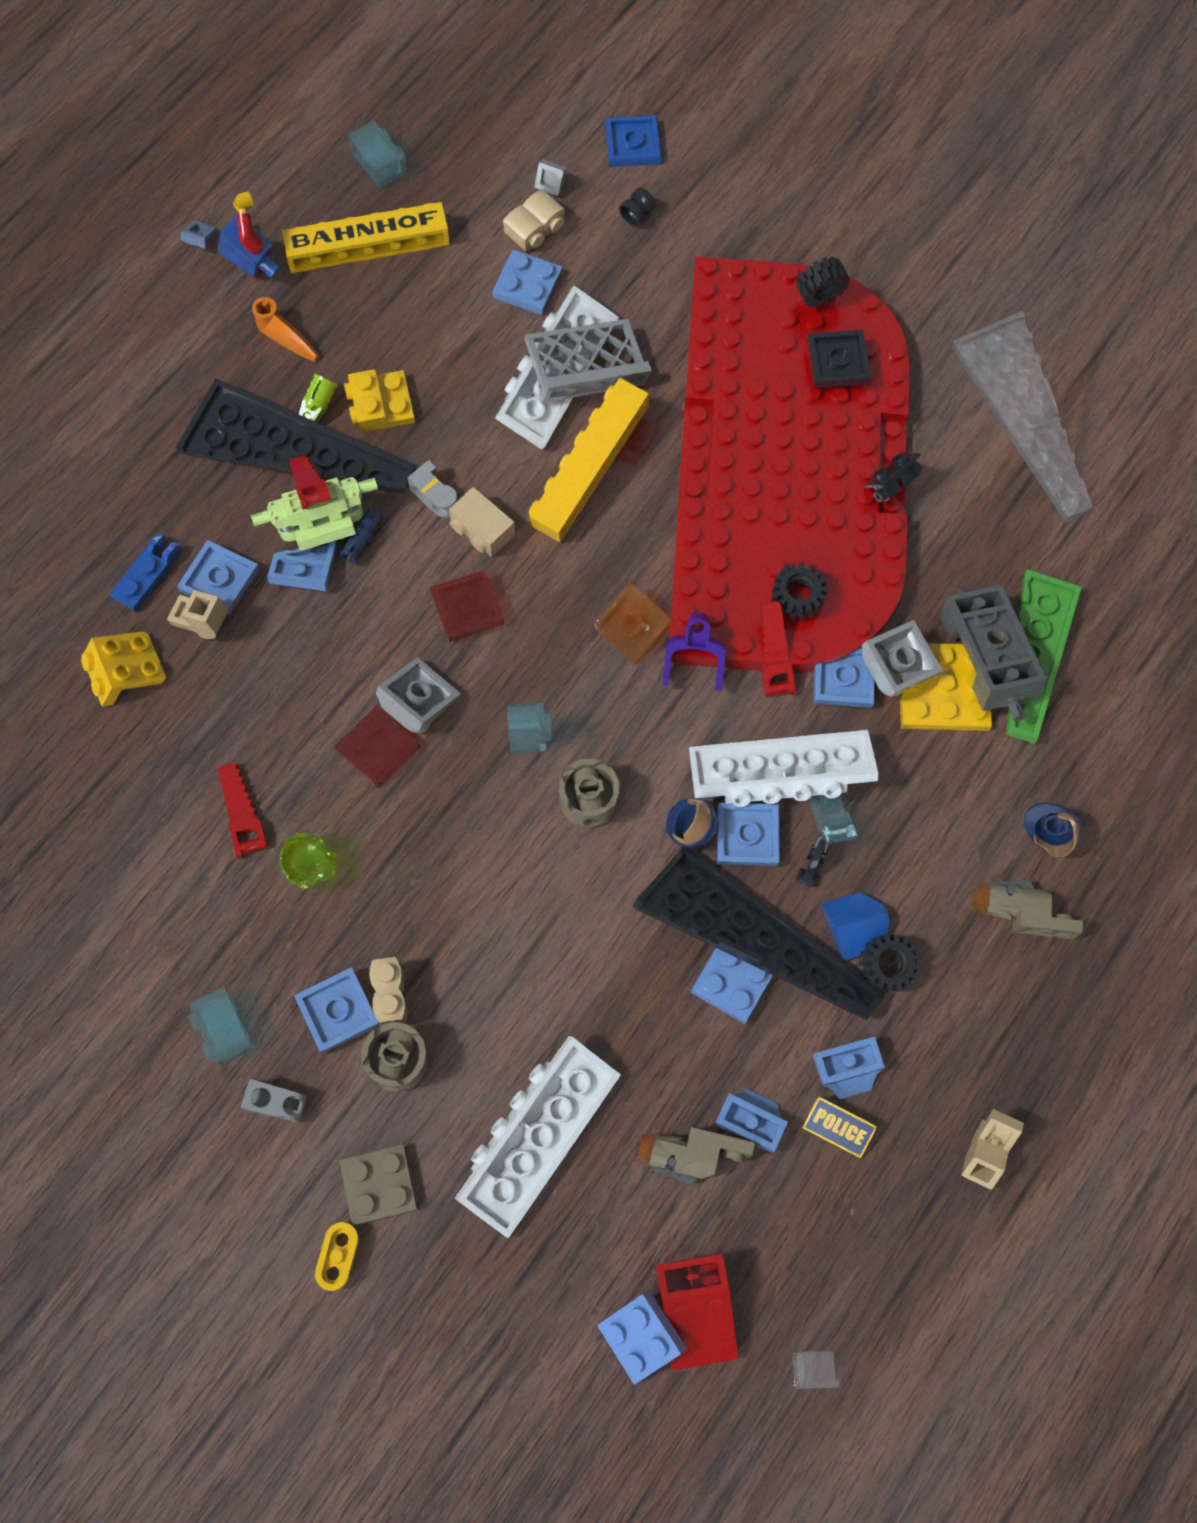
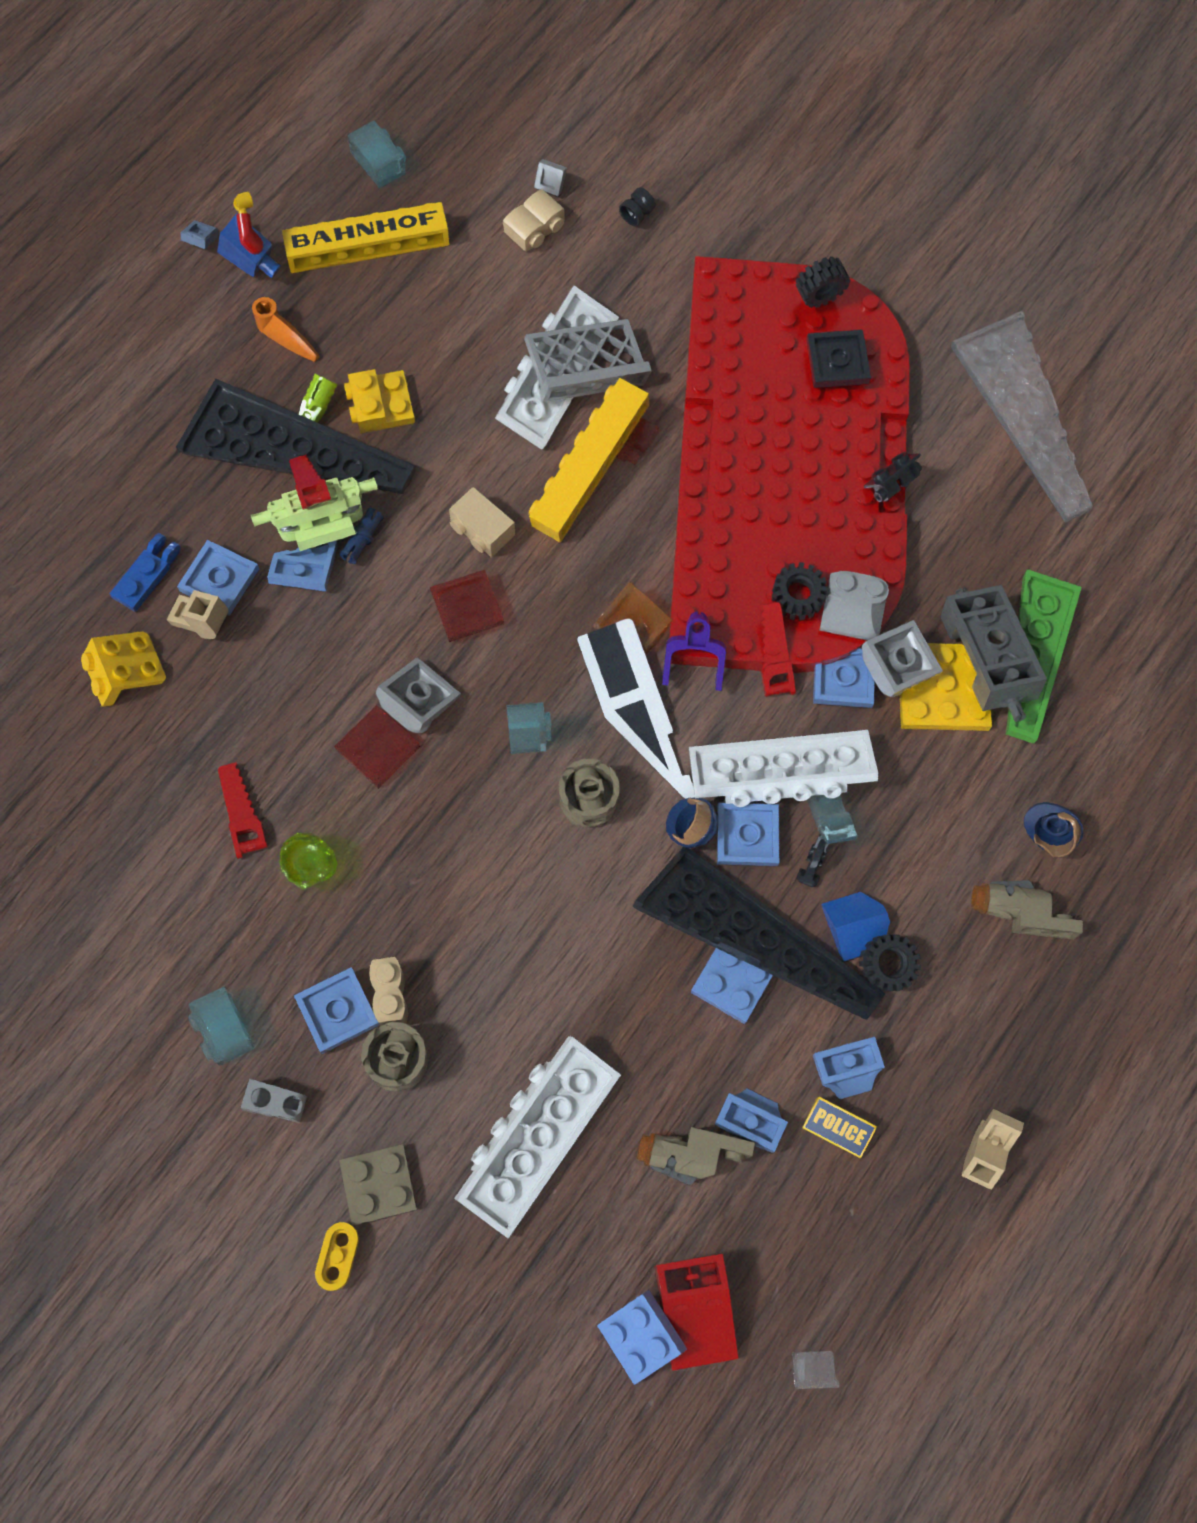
(431, 491): light grey leg -> none
(527, 282): medium blue plate -> none
(631, 697): none -> white sticker
(633, 141): blue tile -> none
(854, 605): none -> light grey slope

